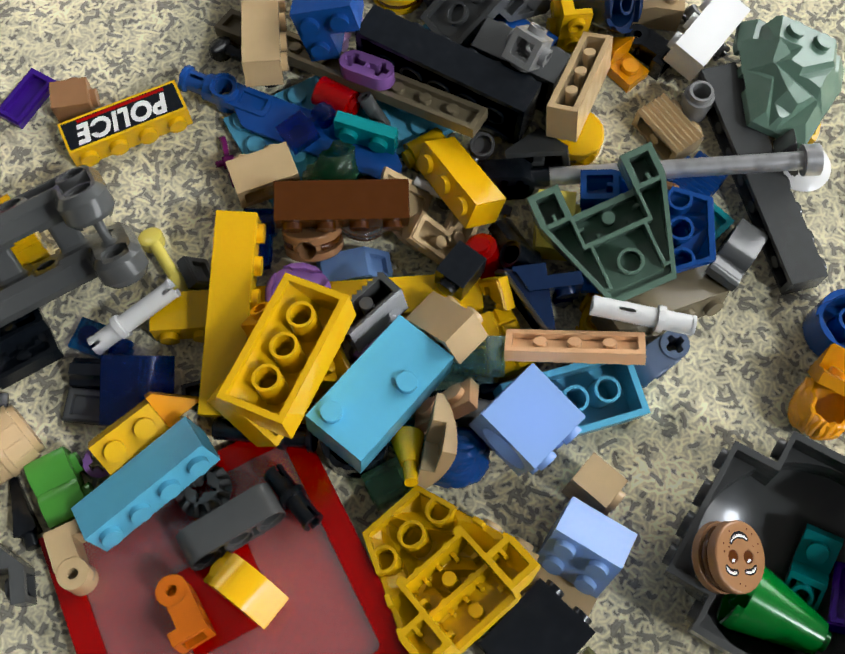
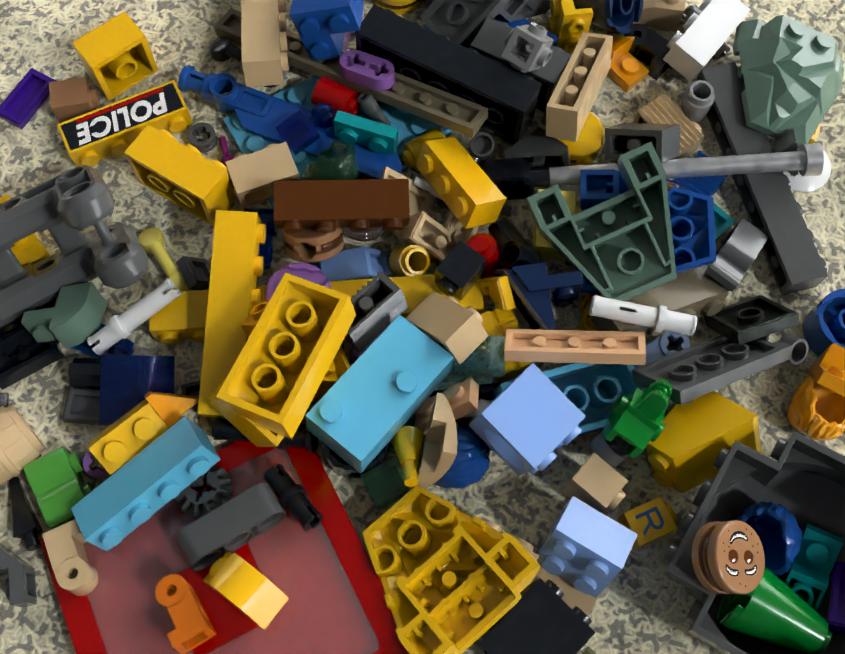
(73, 318): none -> sand green brick
(116, 55): none -> yellow brick
(181, 173): none -> yellow brick
(200, 128): none -> dark grey bush
(409, 260): none -> yellow brick
(610, 452): none -> dark grey piece
(629, 136): none -> dark grey brick
(639, 417): none -> green hinge
(649, 521): none -> yellow brick
(694, 438): none -> yellow slope
(718, 364): none -> dark grey hinge
(752, 319): none -> pearl dark grey tile
(777, 533): none -> blue hair

